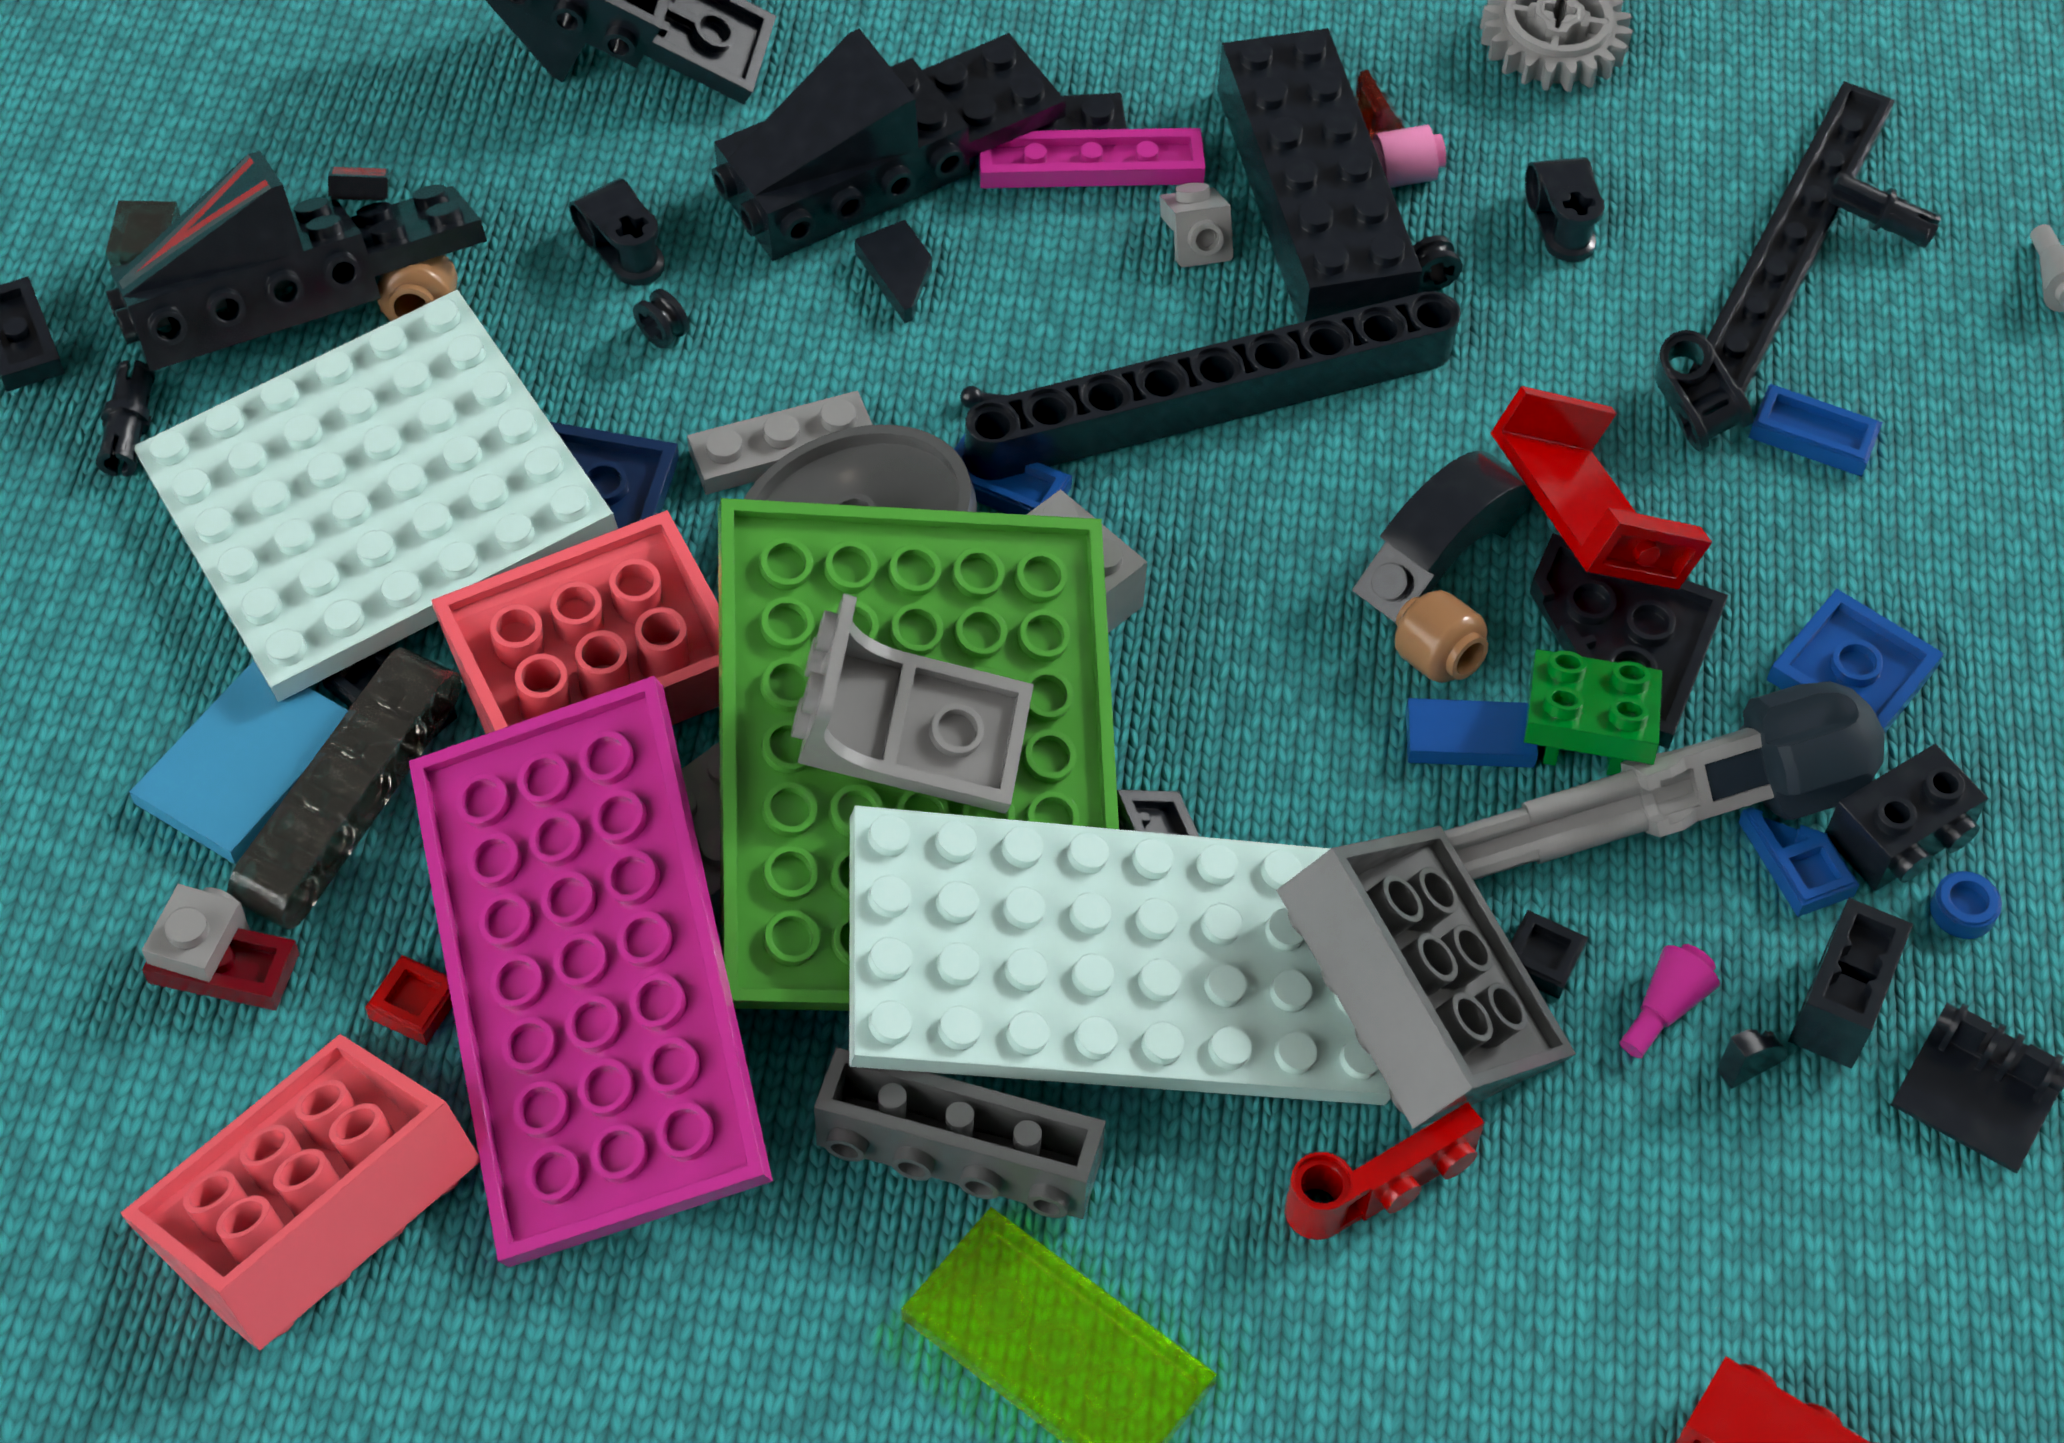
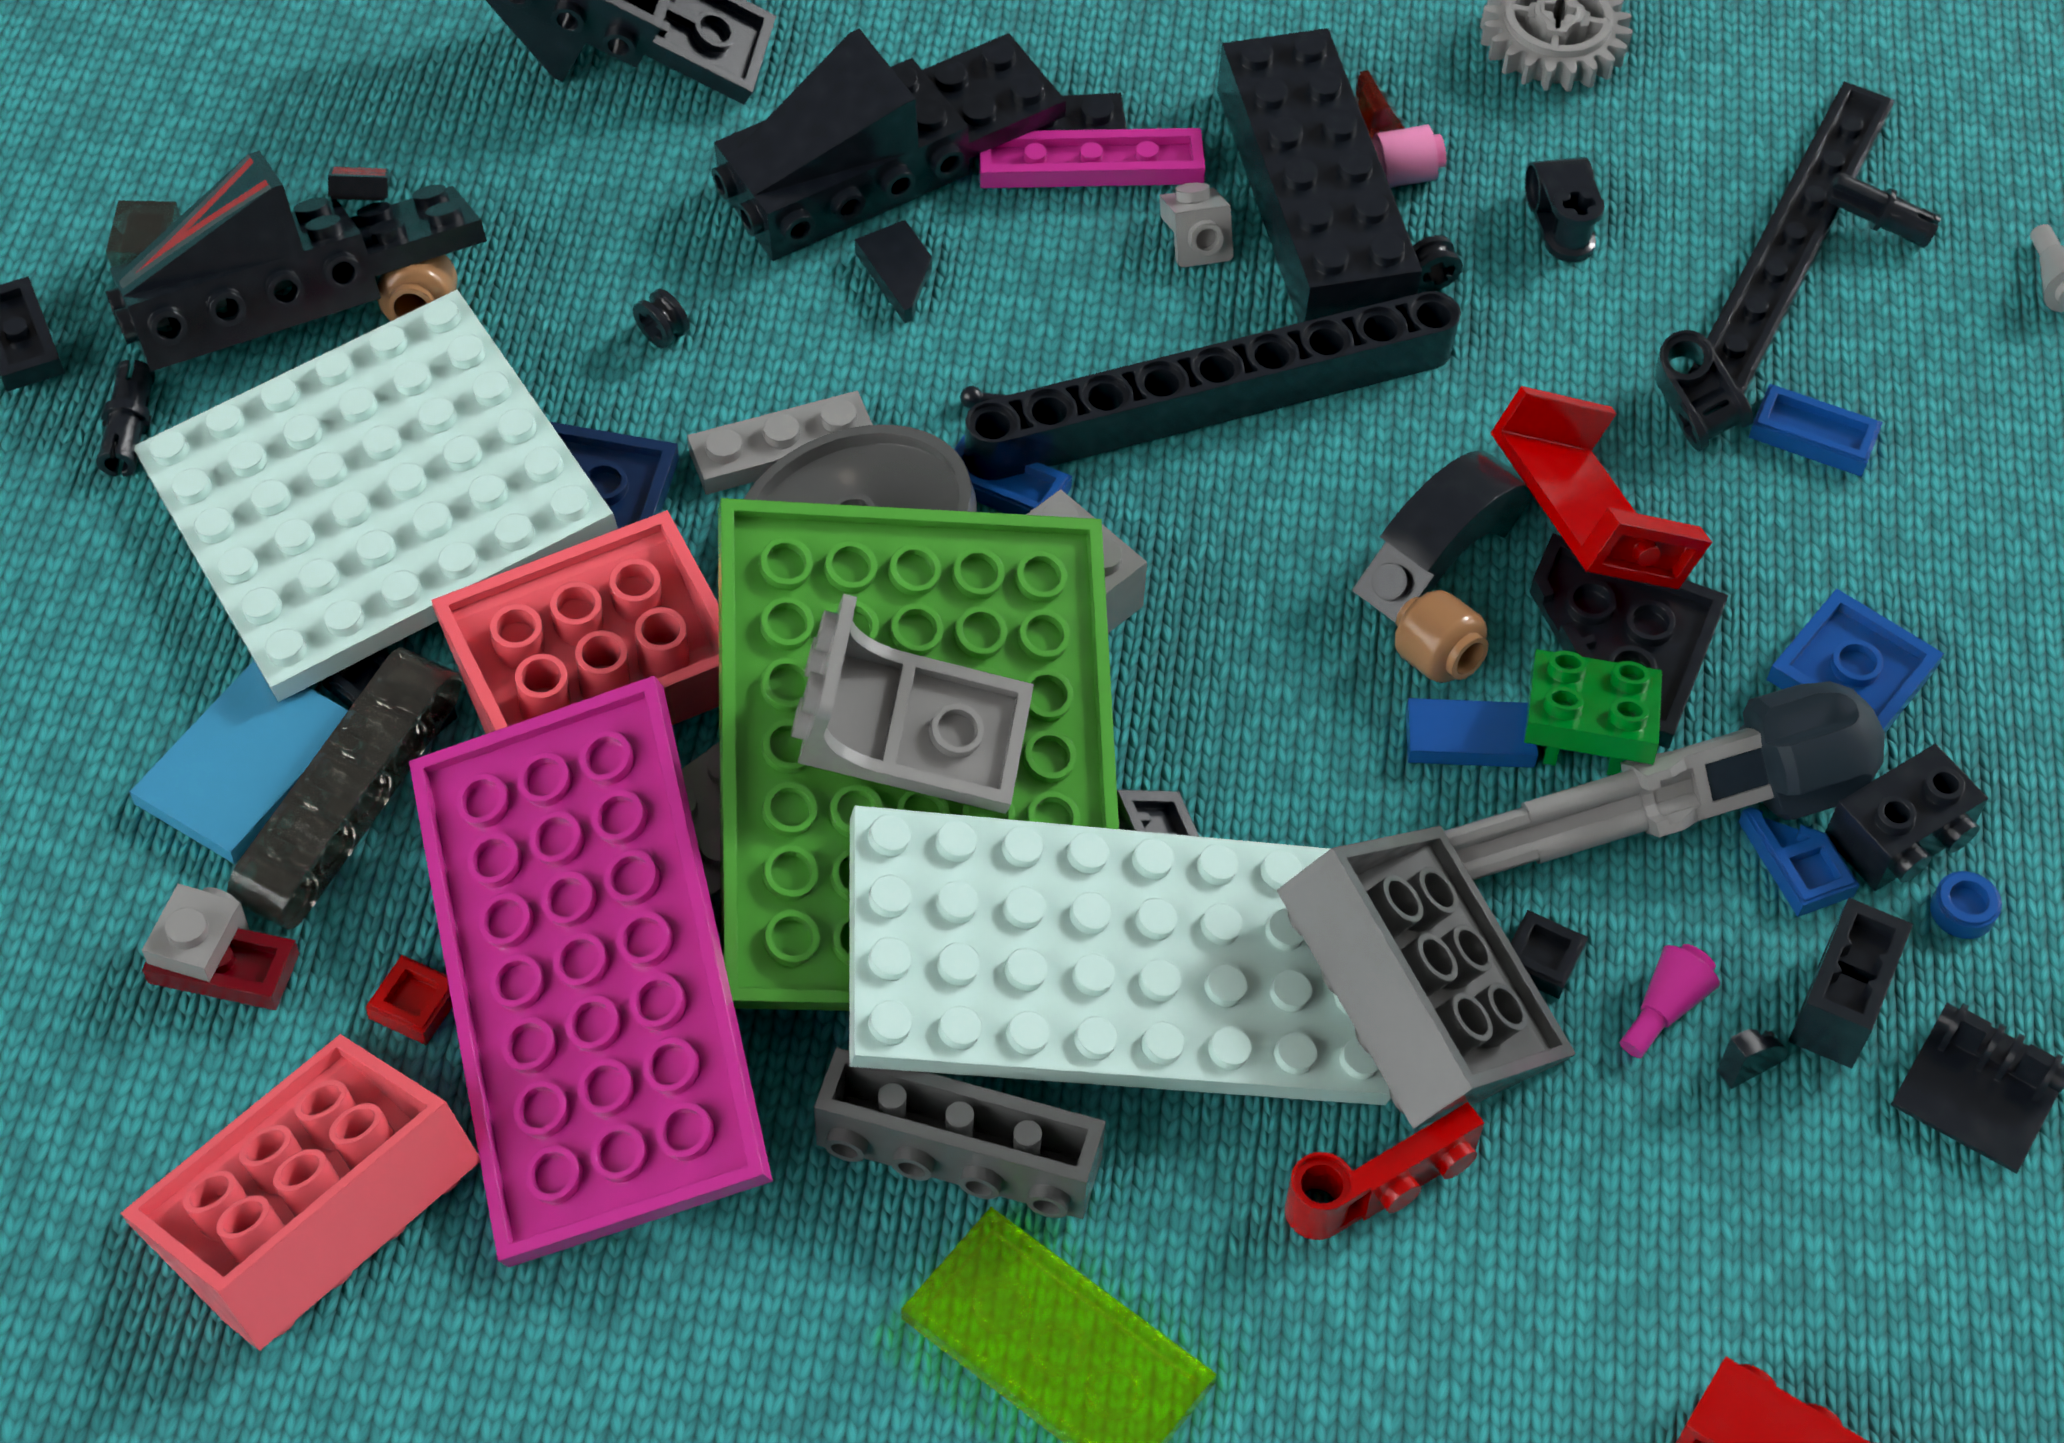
(620, 232): black piece -> none

